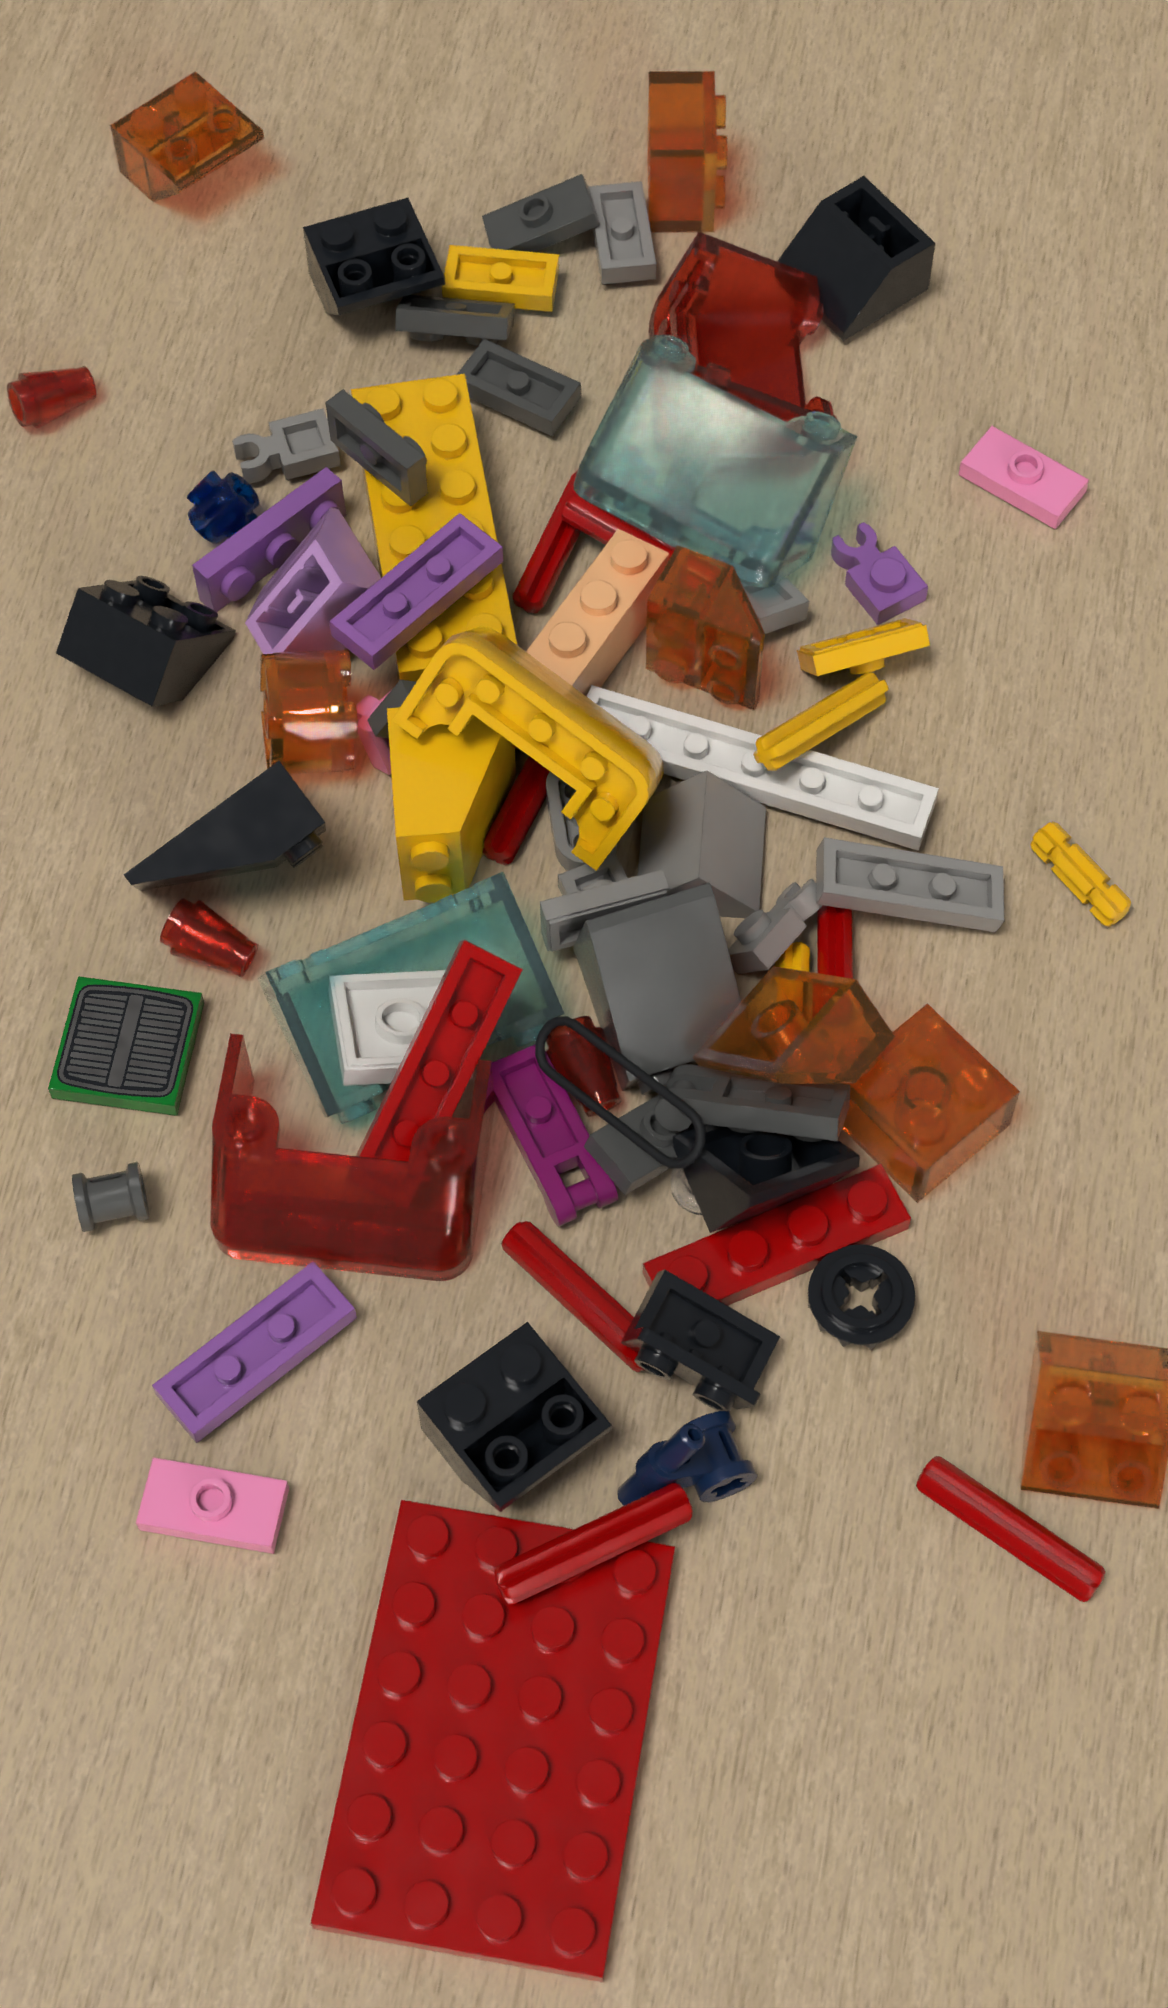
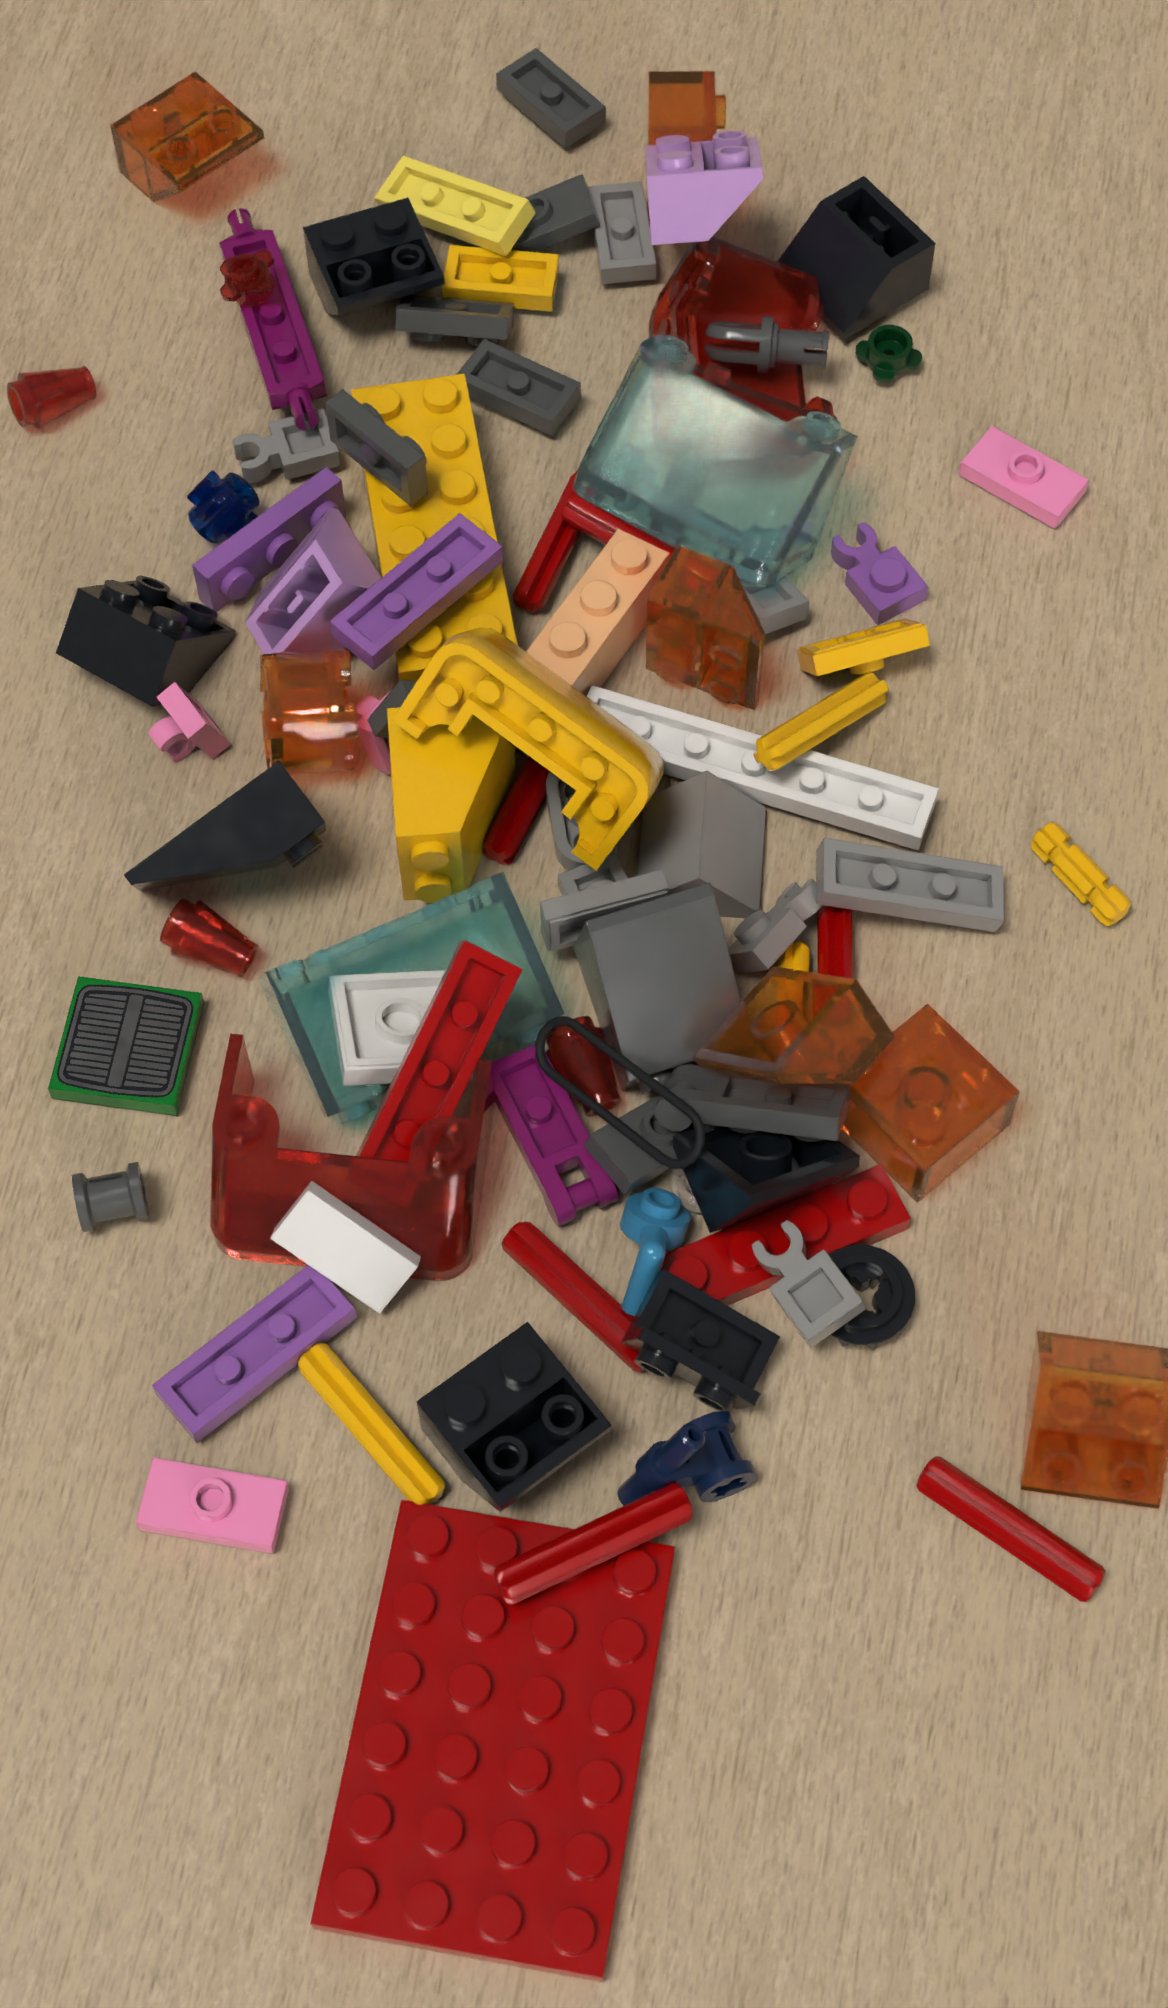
(186, 726): none -> bright pink tile
(248, 278): none -> clear red plate
(277, 329): none -> magenta plate
(345, 1247): none -> white tile
(371, 1425): none -> yellow axle
(458, 205): none -> light yellow plate
(551, 98): none -> dark grey plate
(657, 1224): none -> dark azure plate
(698, 184): none -> lavender slope
(775, 346): none -> dark grey arm
(811, 1290): none -> light grey plate
(888, 352): none -> dark green plate

